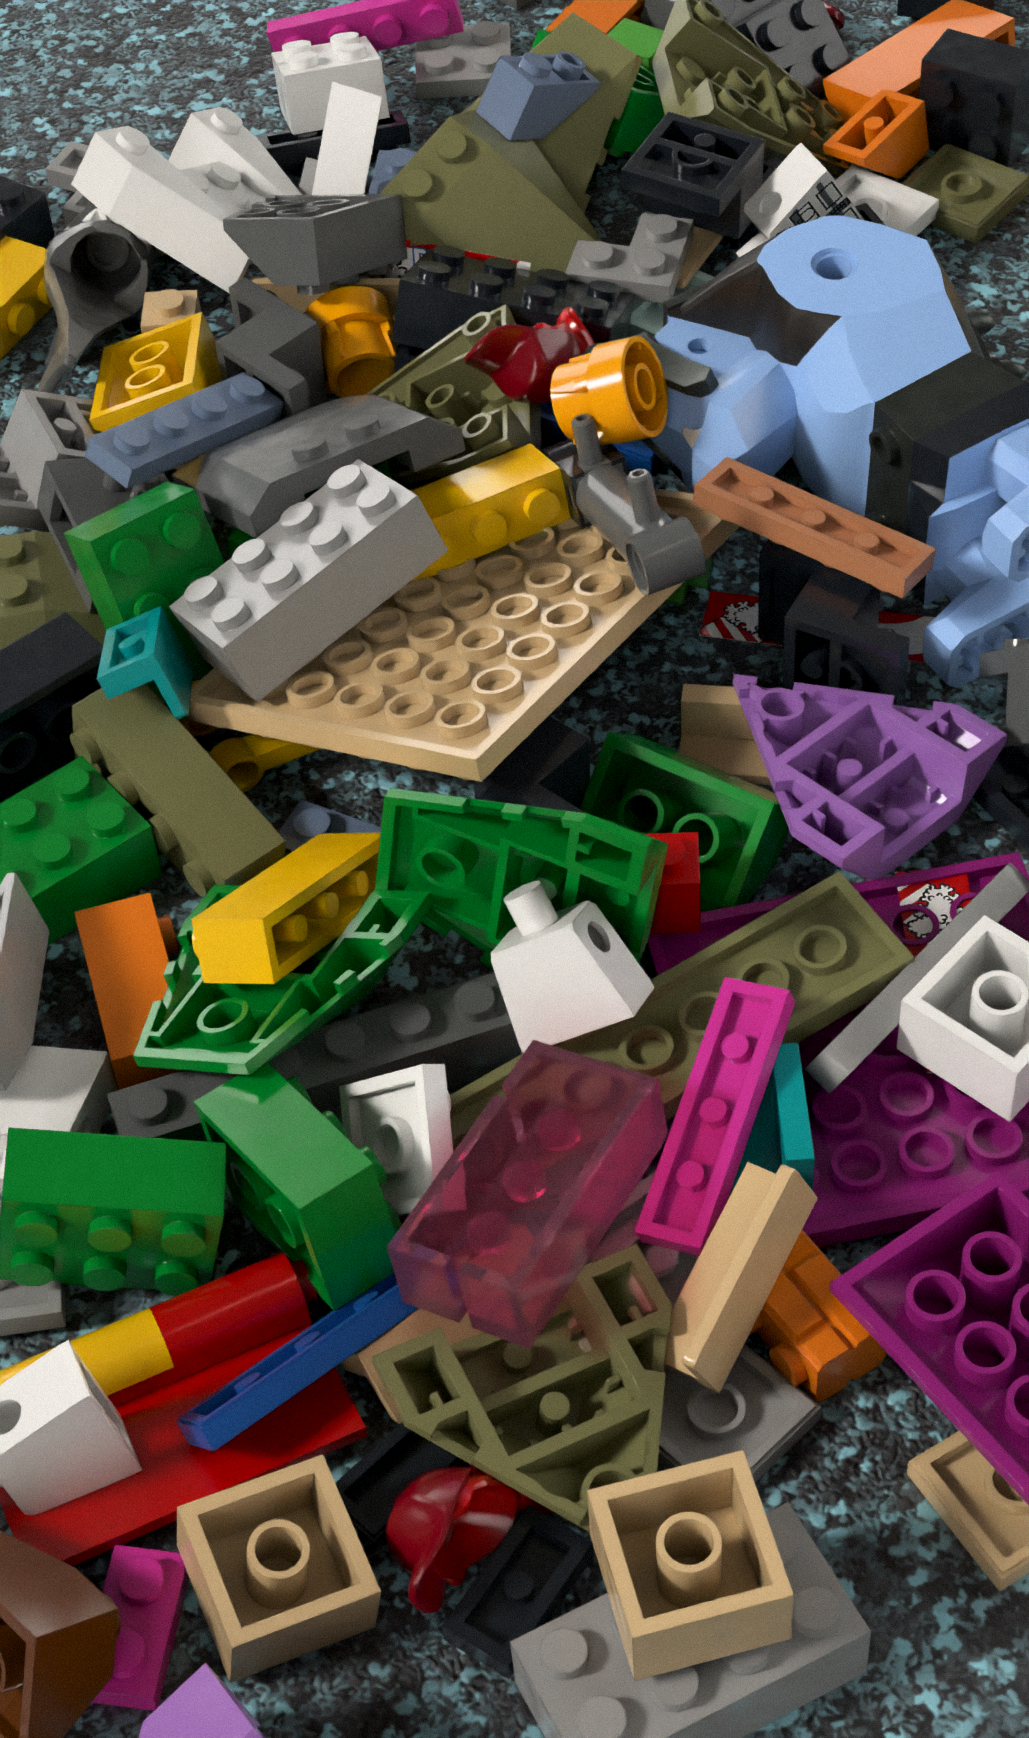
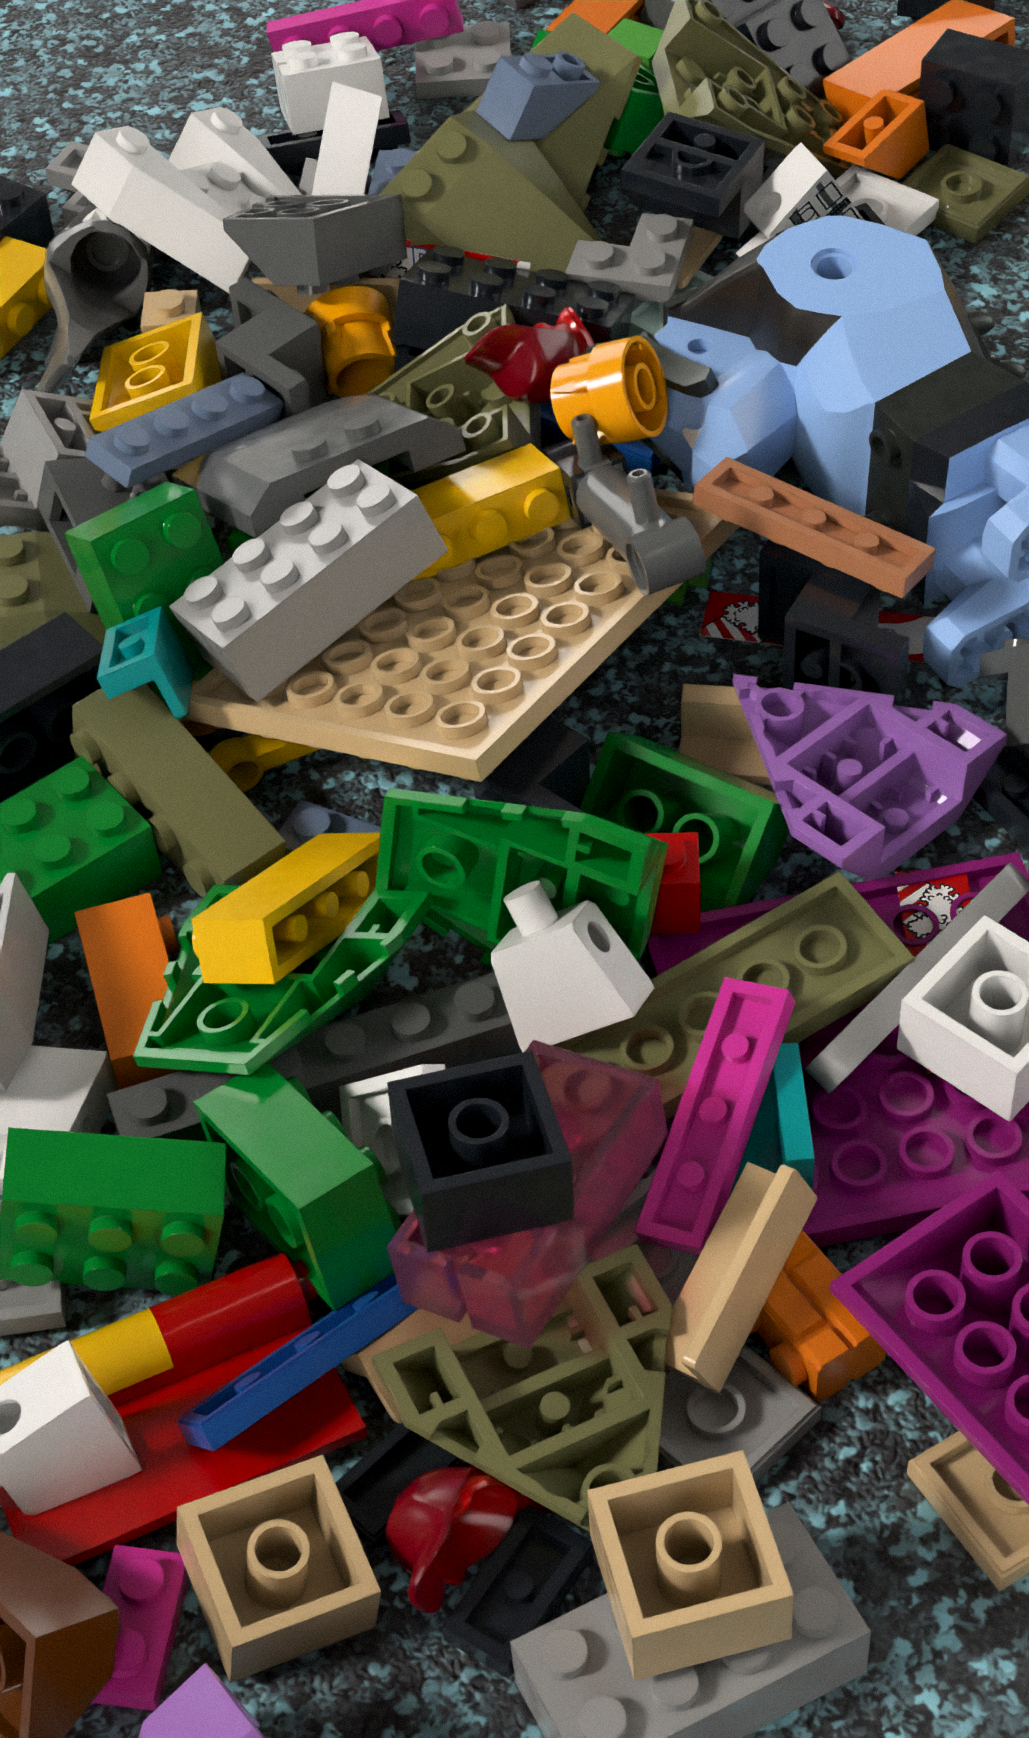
(481, 1151): none -> black brick

